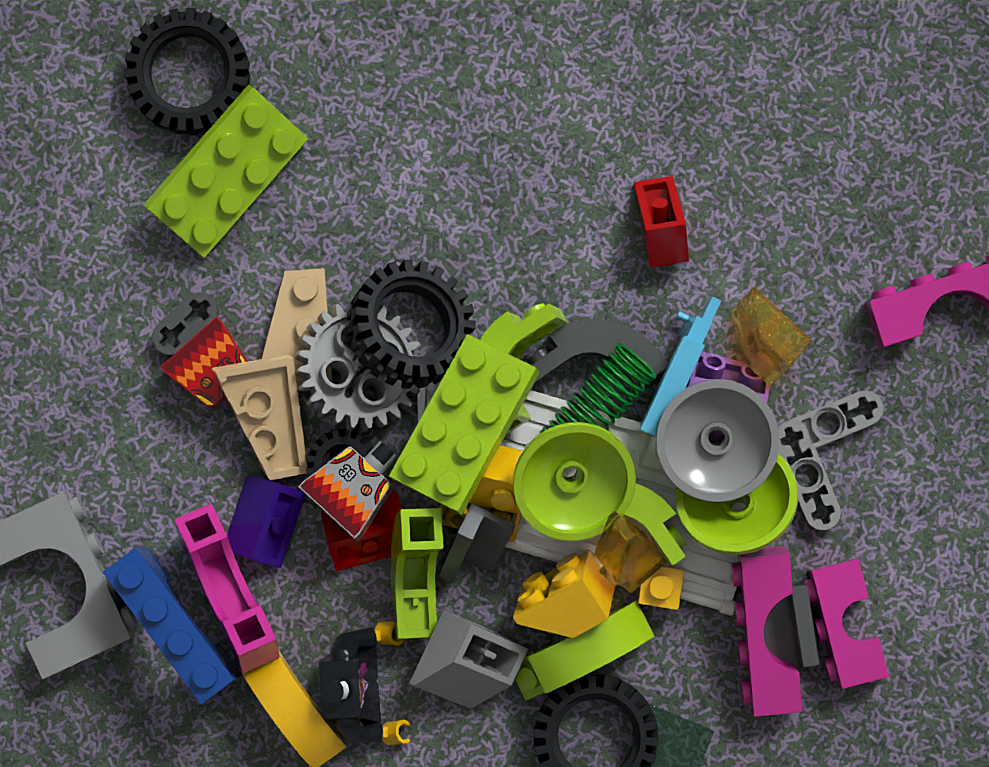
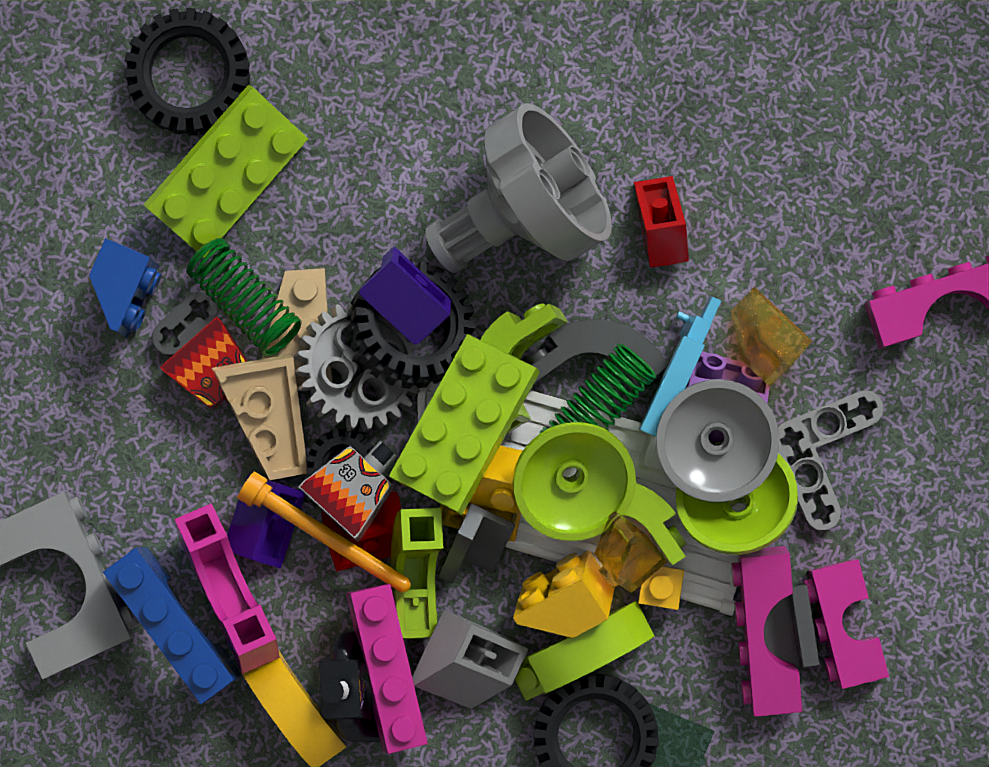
(121, 284): none -> blue slope
(259, 493): none -> light orange piece
(276, 329): none -> green piece
(387, 667): none -> dark pink arch
(406, 297): none -> dark purple panel
(534, 190): none -> light grey piece

